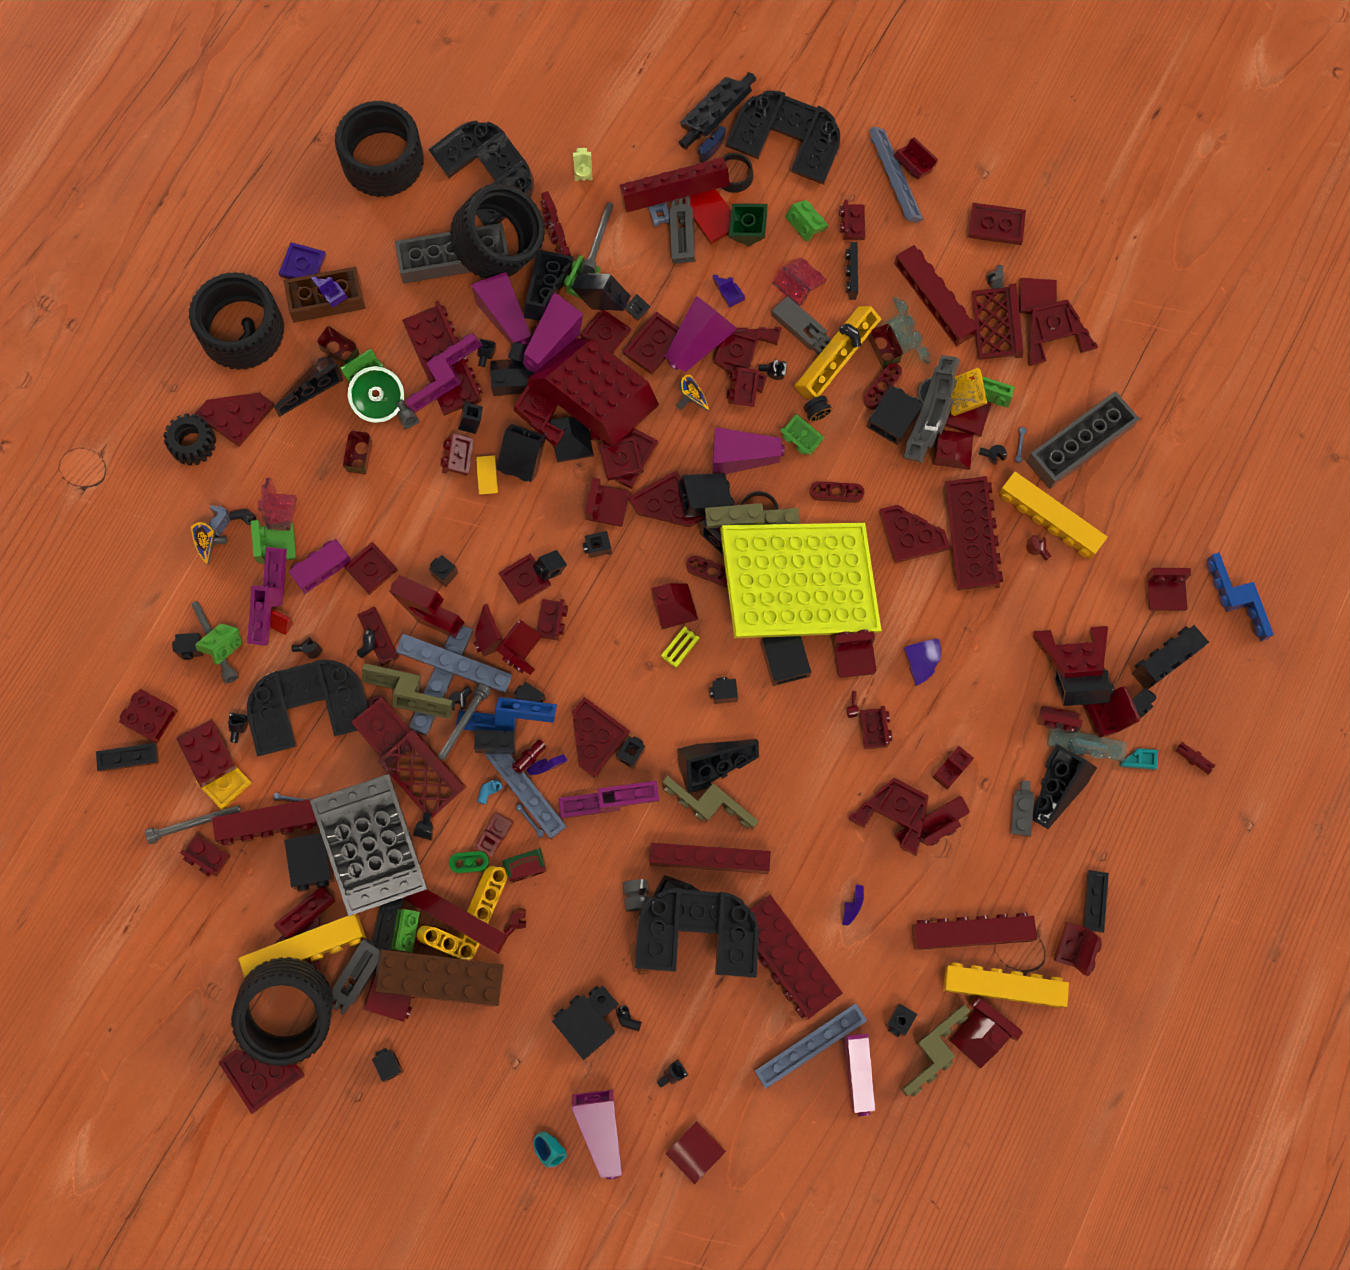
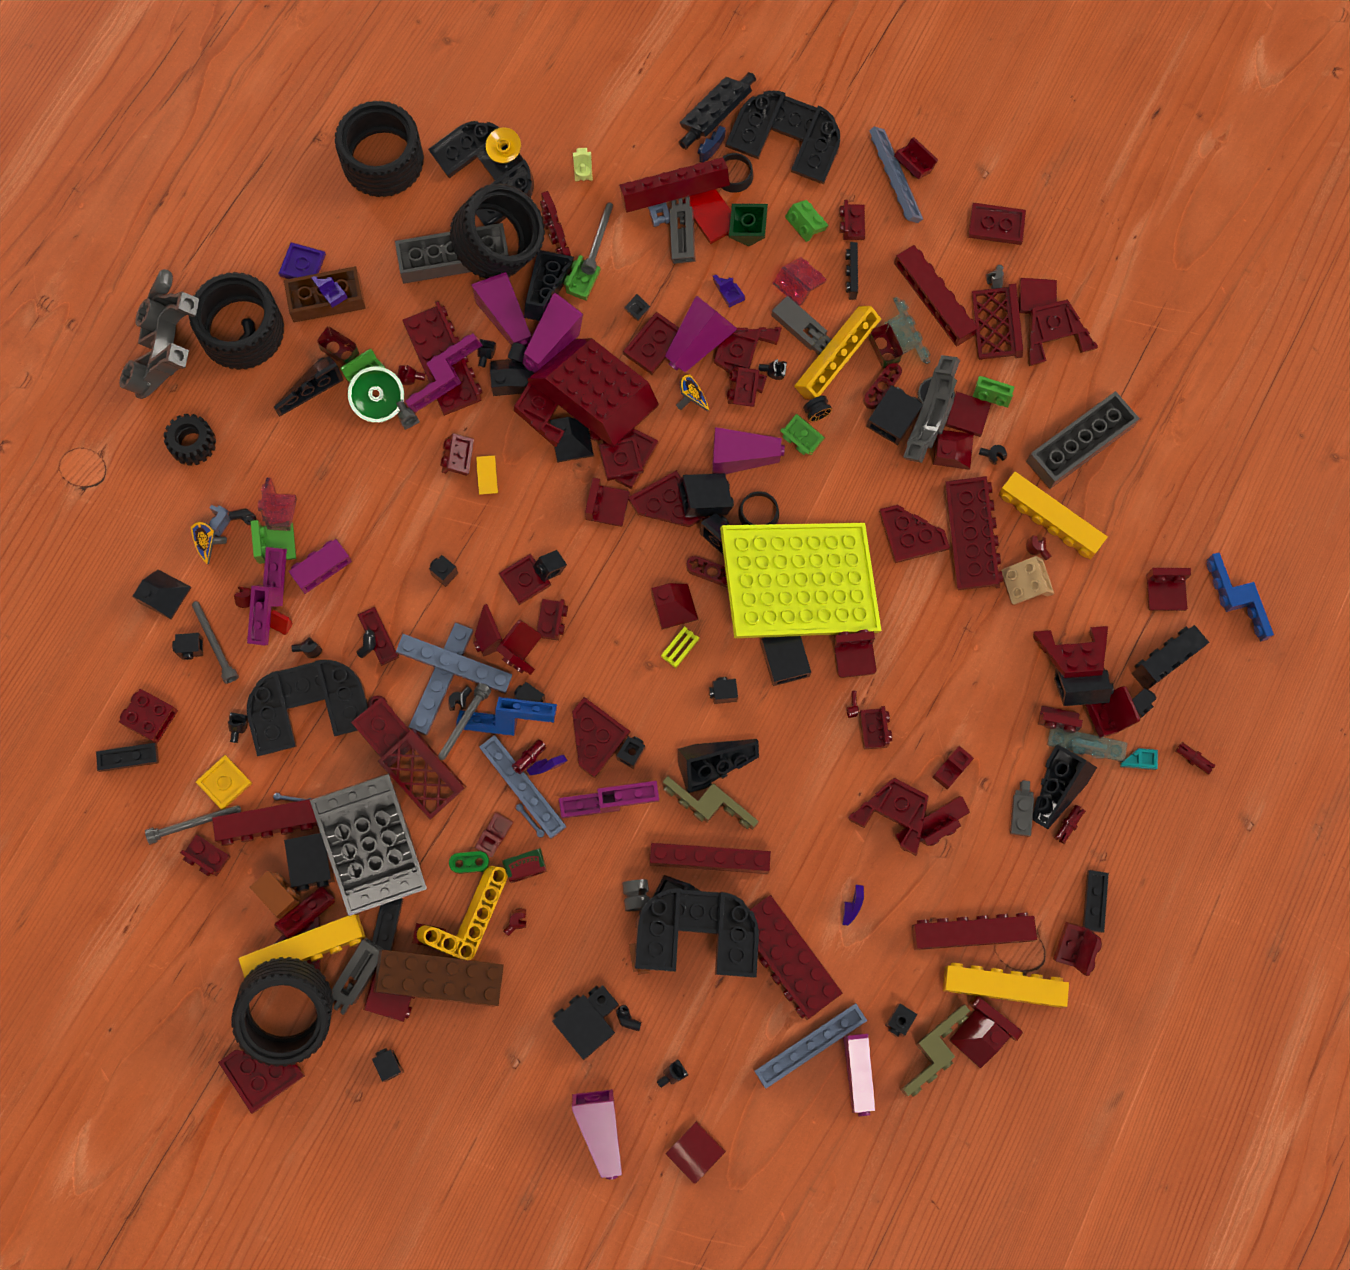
(158, 323): none -> dark grey animal
(161, 593): none -> black slope
(206, 753): dark red plate -> none
(220, 642): bright green bracket -> none
(235, 415): dark red plate -> none
(243, 598): none -> dark red piece
(275, 895): none -> dark orange brick
(354, 438): dark red piece -> none
(370, 568): dark red tile -> none
(405, 930): bright green bracket -> none
(407, 691): olive bracket -> none
(408, 375): none -> dark red piece
(424, 828): black piece -> none
(425, 605): dark red arch -> none
(459, 919): dark red tile -> none
(470, 418): black brick -> none
(487, 789): dark azure arm -> none
(495, 742): black brick -> none
(498, 139): none -> yellow dish
(521, 452): black brick -> none
(548, 1150): teal rock -> none
(597, 539): black brick -> none
(601, 291): black brick -> none
(606, 331): dark red tile -> none
(749, 515): olive bracket -> none
(843, 486): dark red beam -> none
(852, 332): black arm -> none
(923, 659): dark purple brick -> none
(968, 392): yellow tile -> none
(1022, 431): sand blue hinge -> none
(1027, 580): none -> tan bracket
(1069, 824): none -> dark red pin

